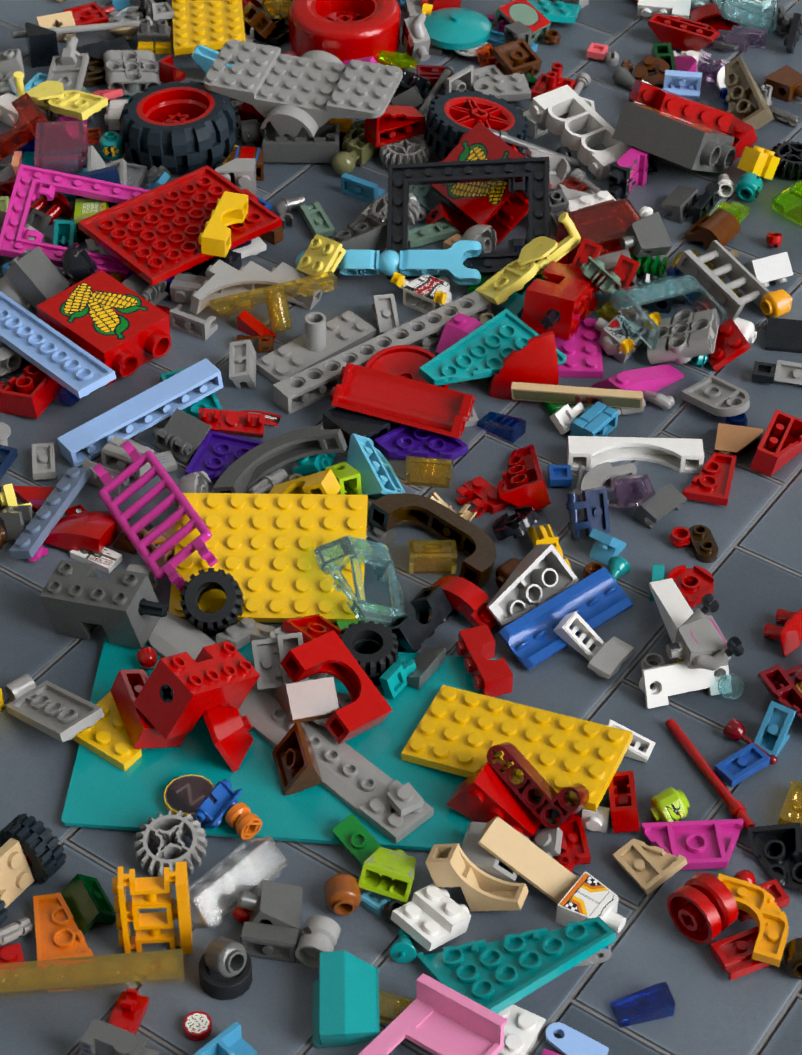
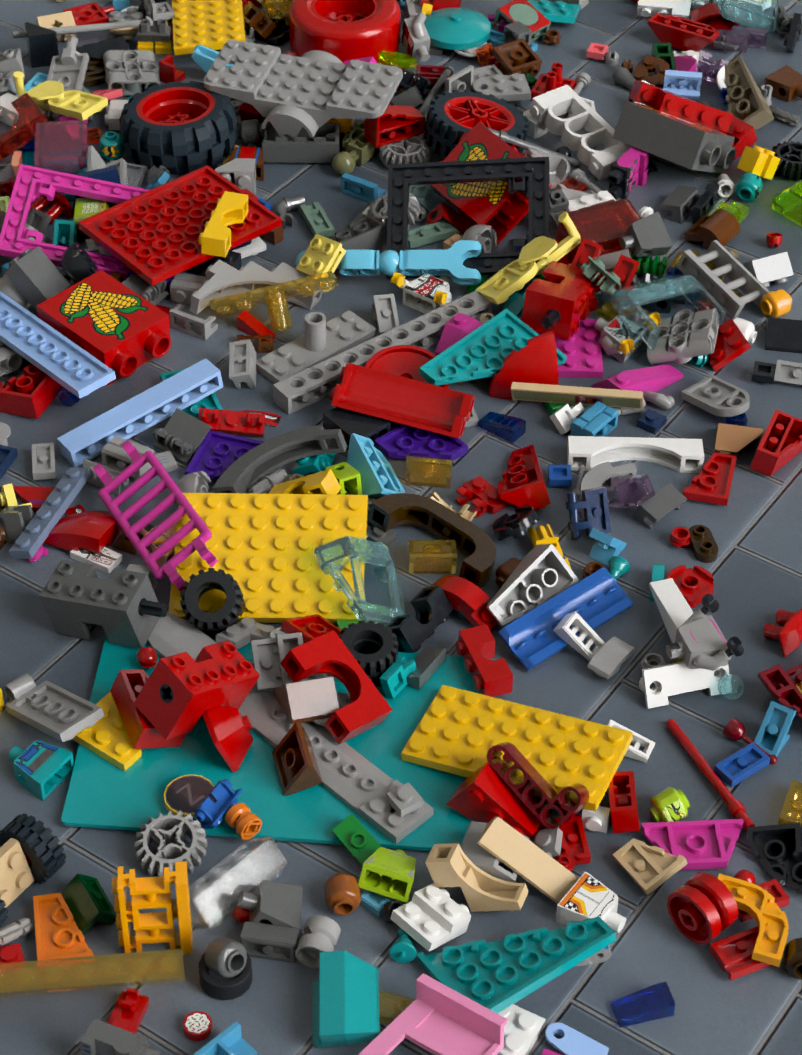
(41, 767): none -> teal torso
(651, 421): none -> dark blue plate

